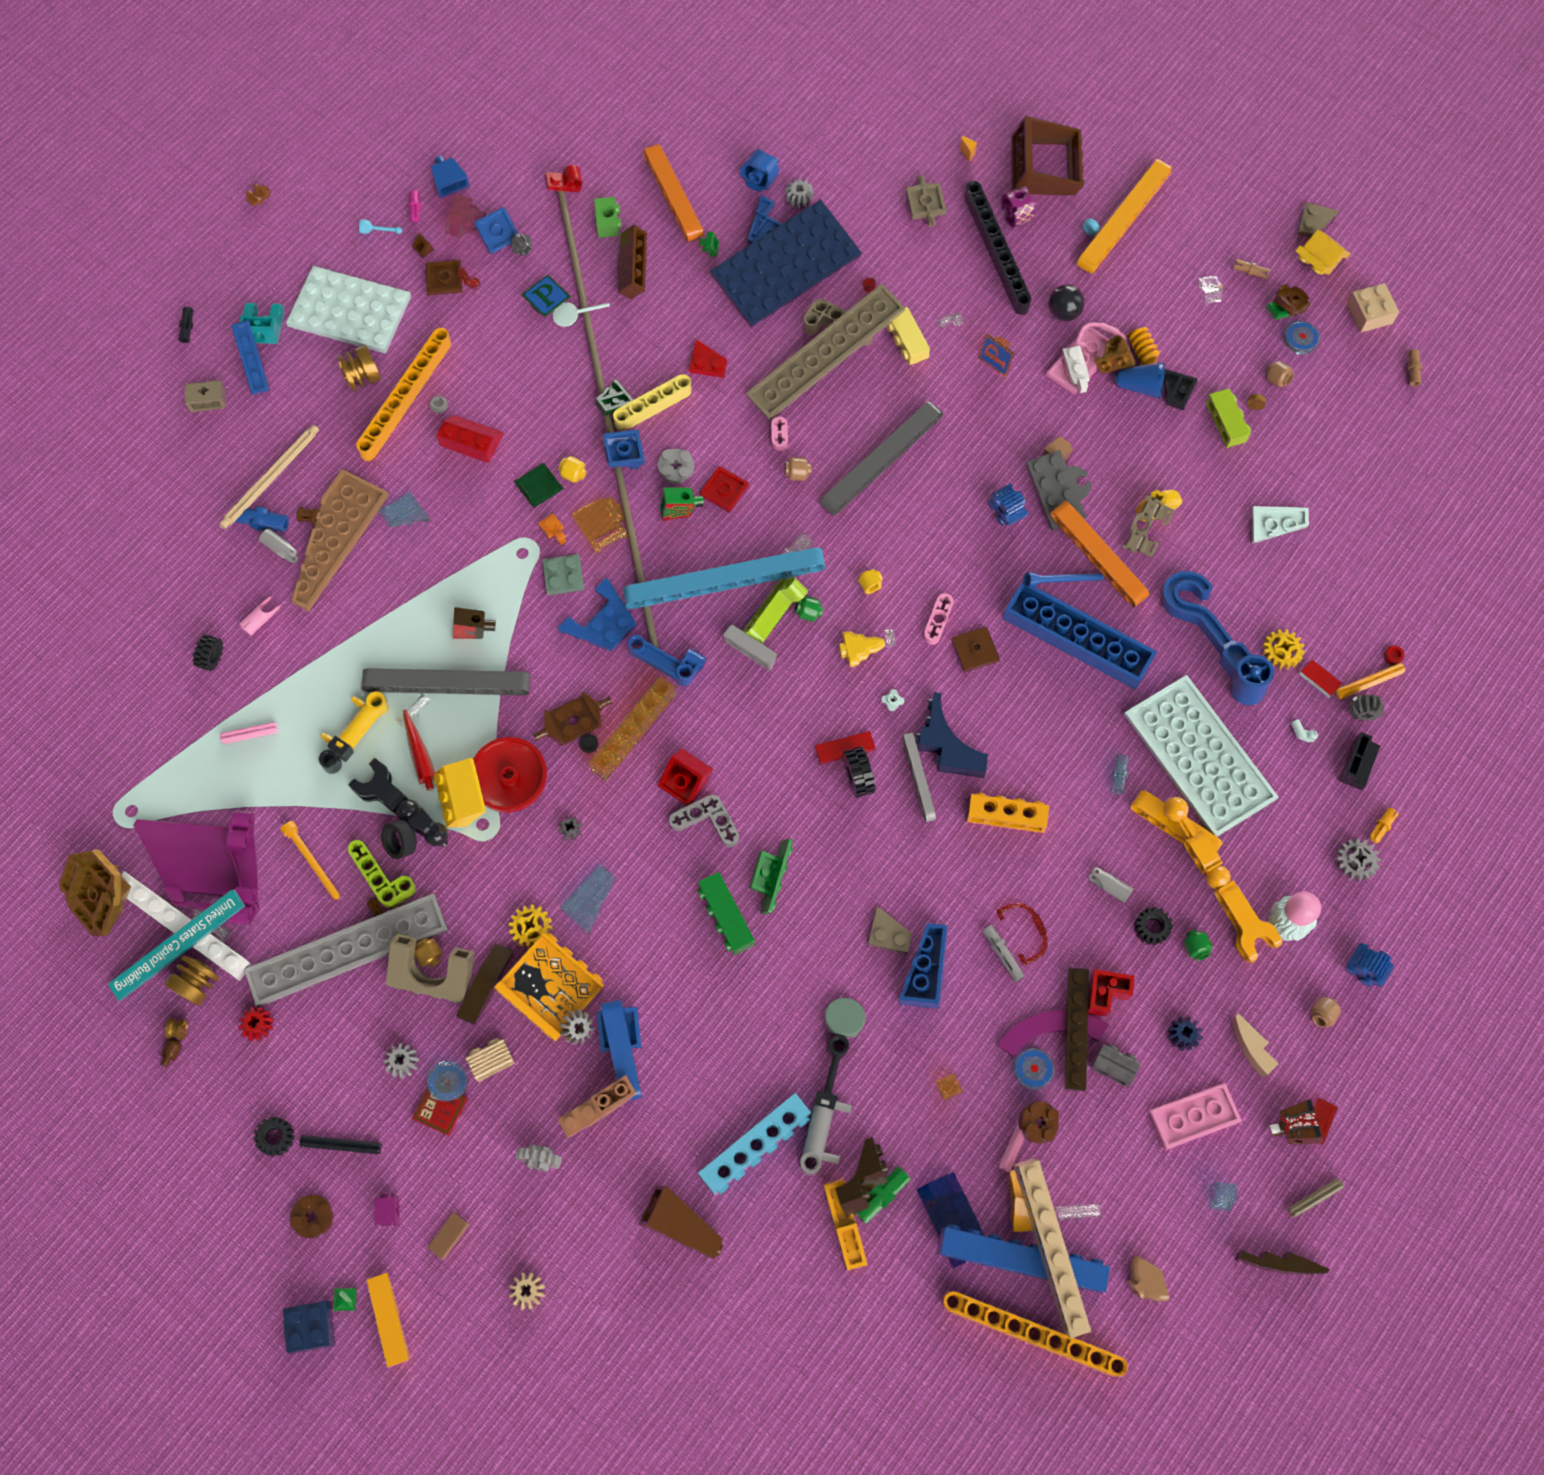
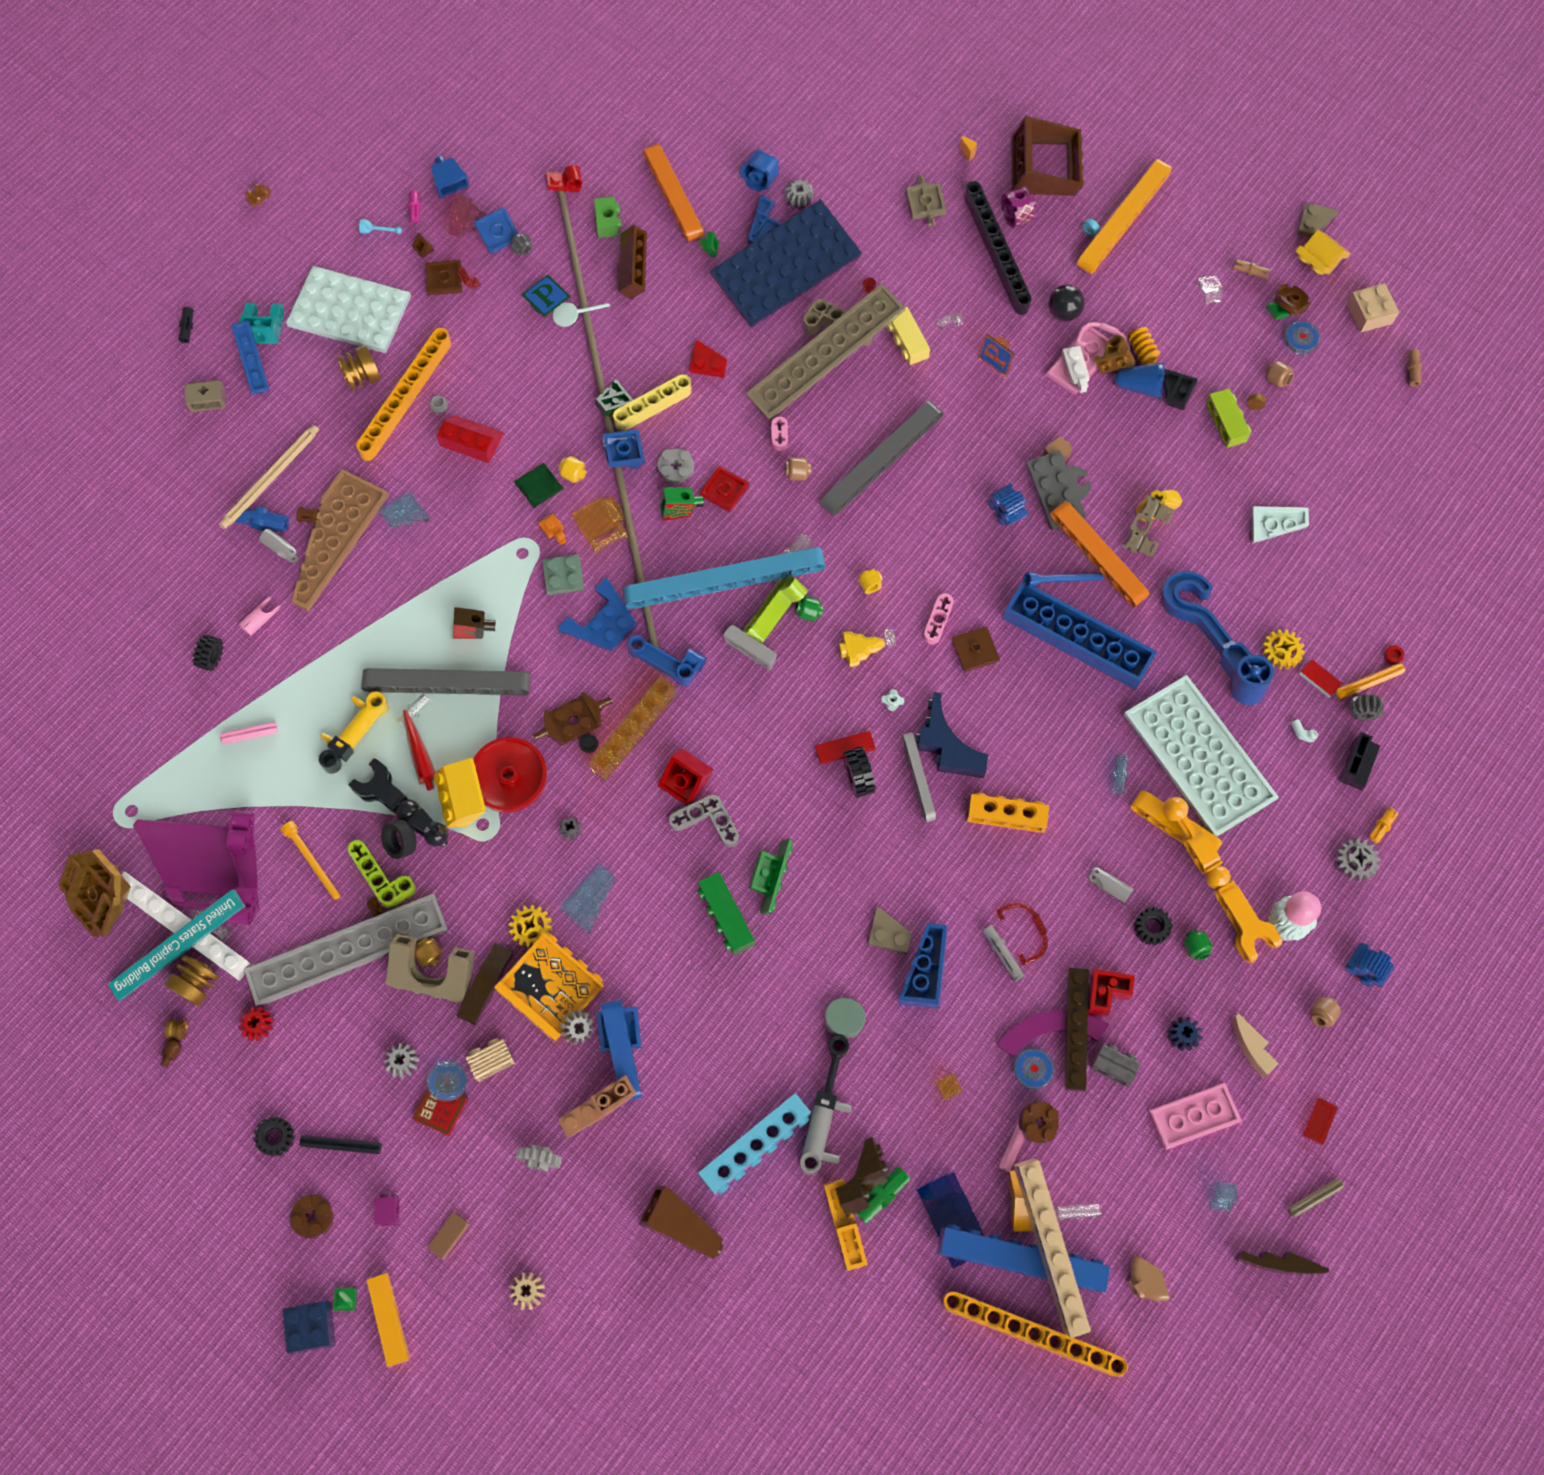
(1298, 1124): torso -> none

